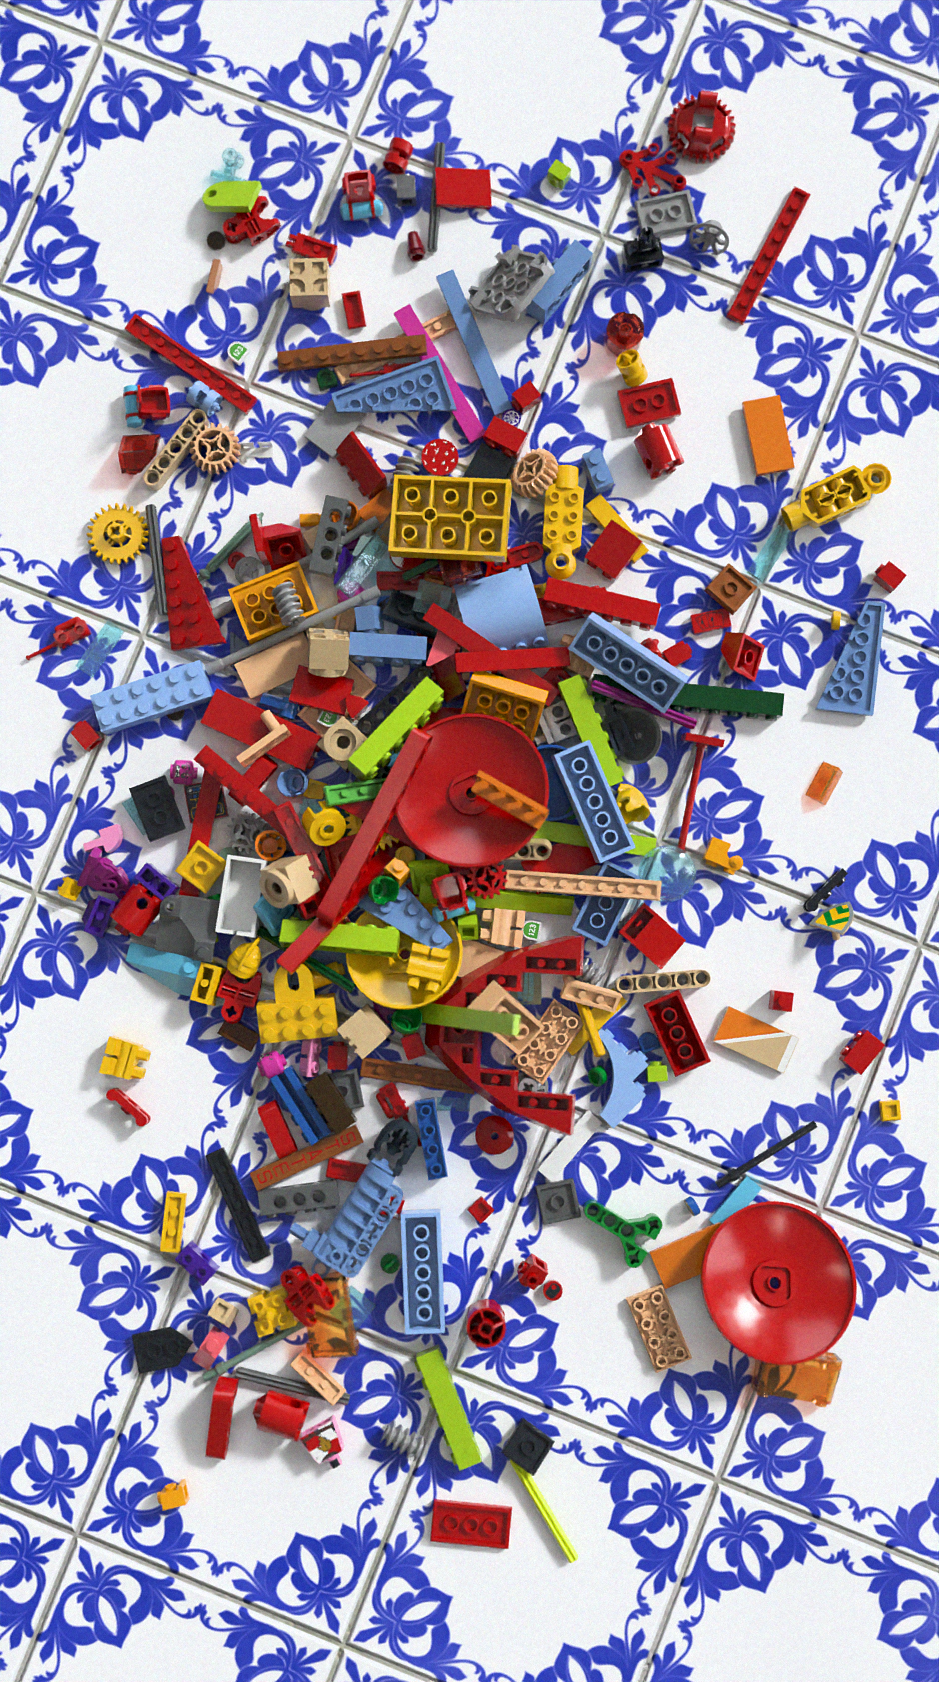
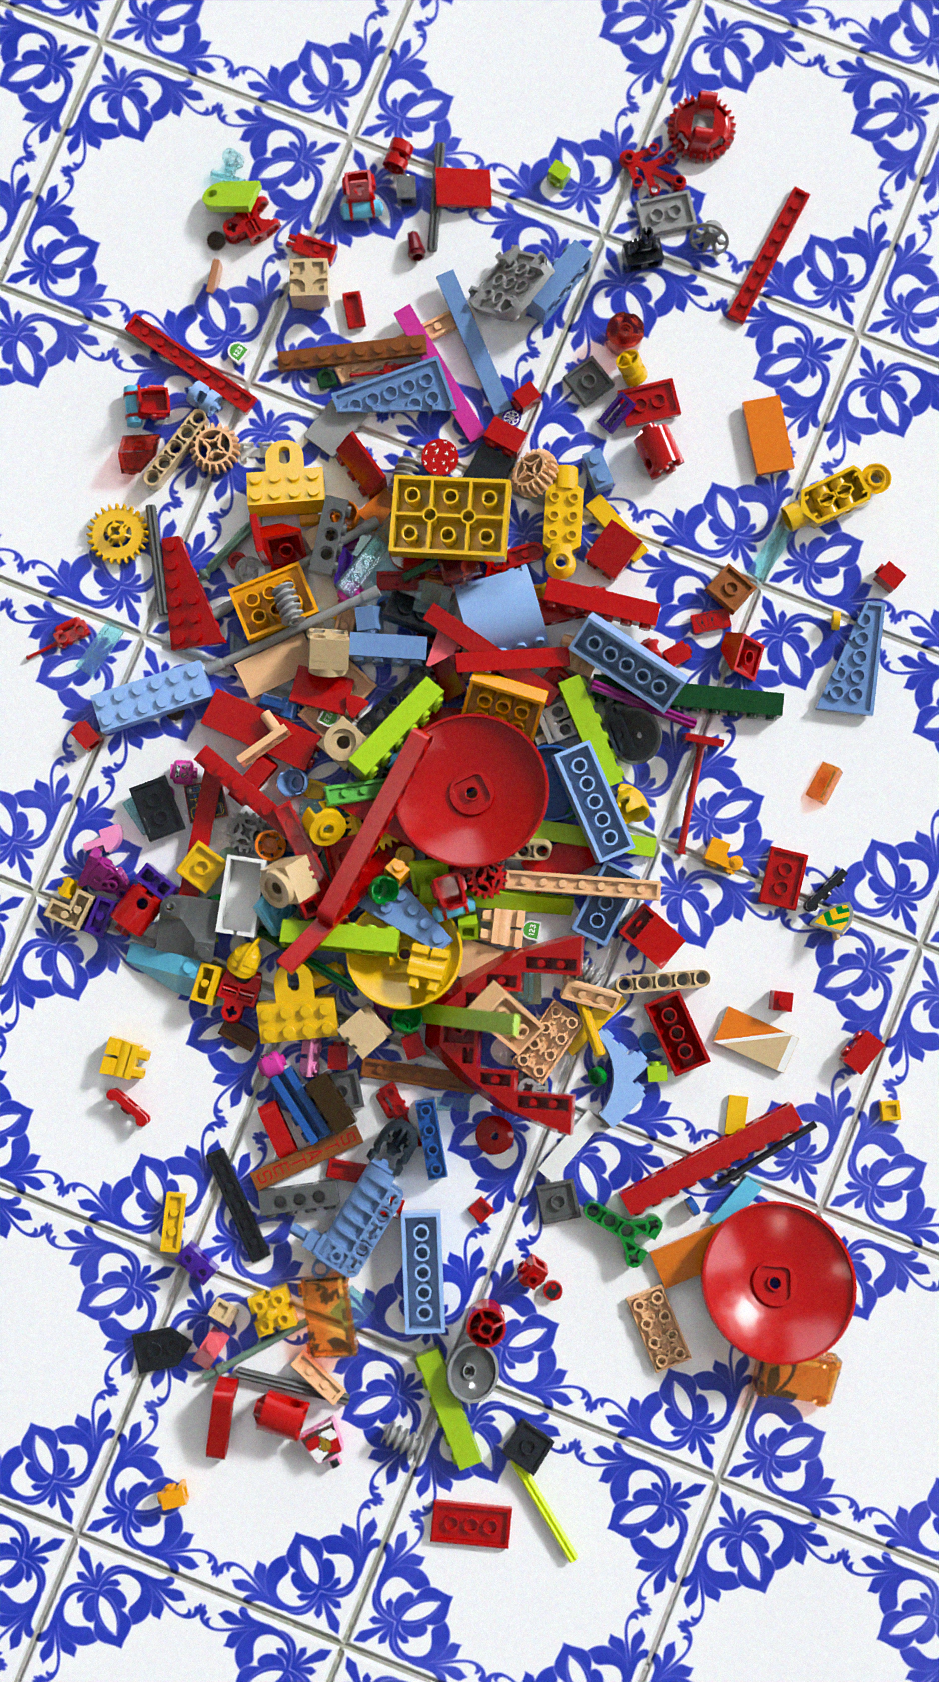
(72, 914): none -> tan brick
(285, 487): none -> yellow brick
(305, 1294): red piece -> none
(390, 1263): green tile -> none
(480, 1376): none -> dark grey dish
(510, 800): orange fence -> none
(588, 381): none -> dark grey tile
(623, 415): none -> dark purple tile
(669, 860): clear light blue dish -> none
(709, 1158): none -> red brick
(735, 1113): none -> yellow tile
(783, 878): none -> red tile

